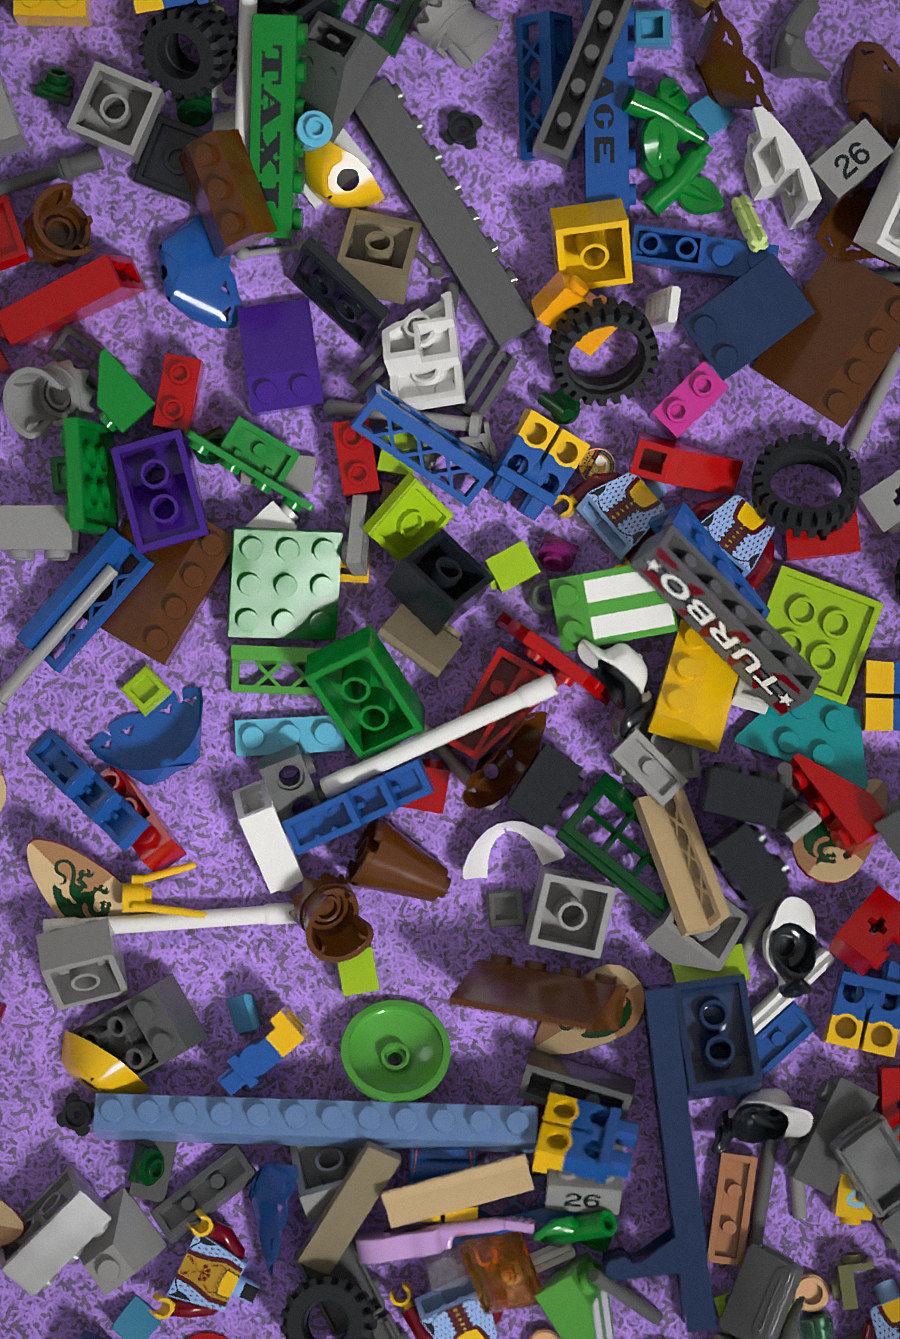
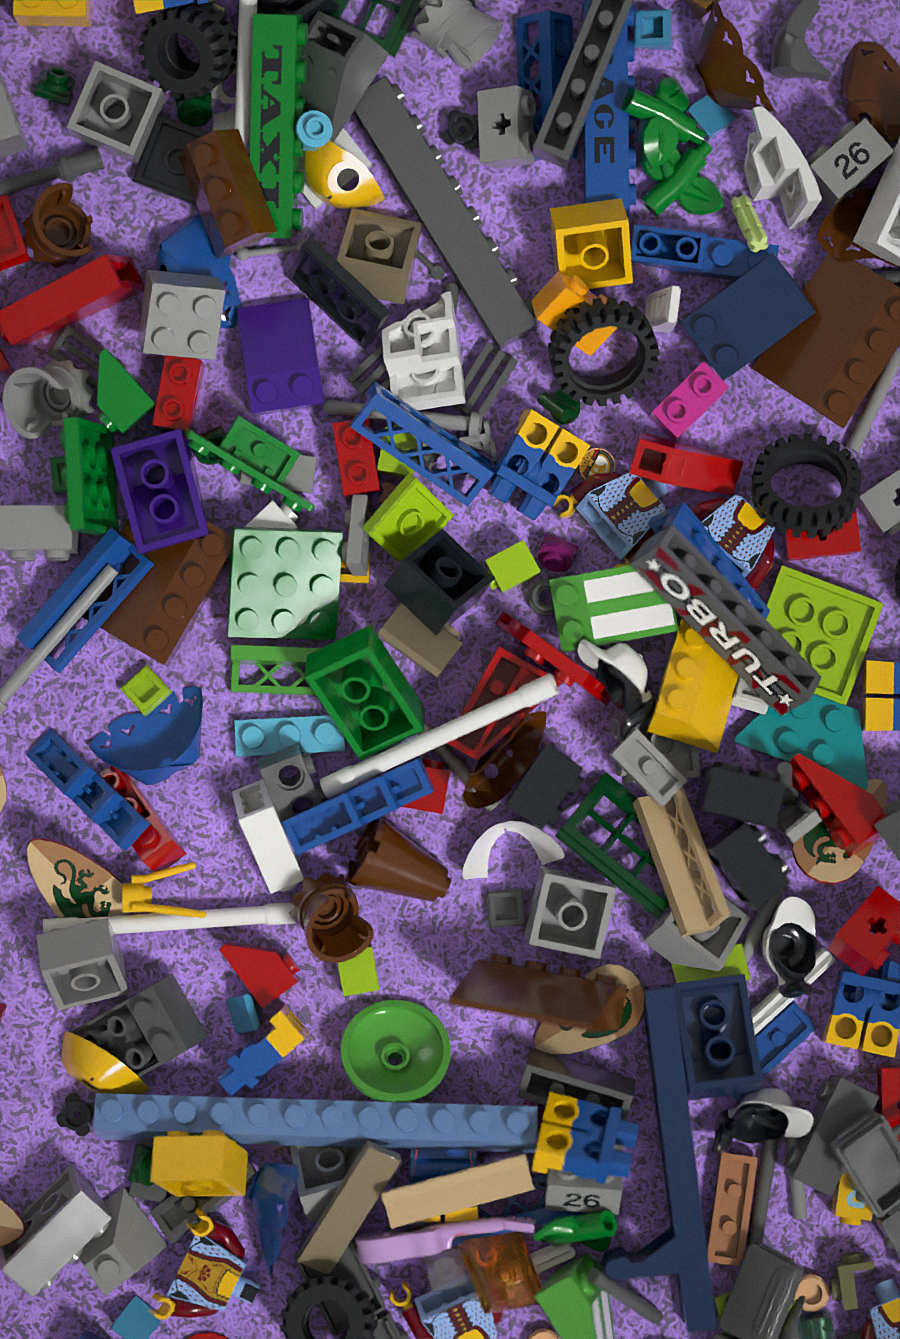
(181, 315): none -> light grey brick
(199, 1164): none -> yellow brick
(262, 970): none -> red slope
(506, 126): none -> light grey brick

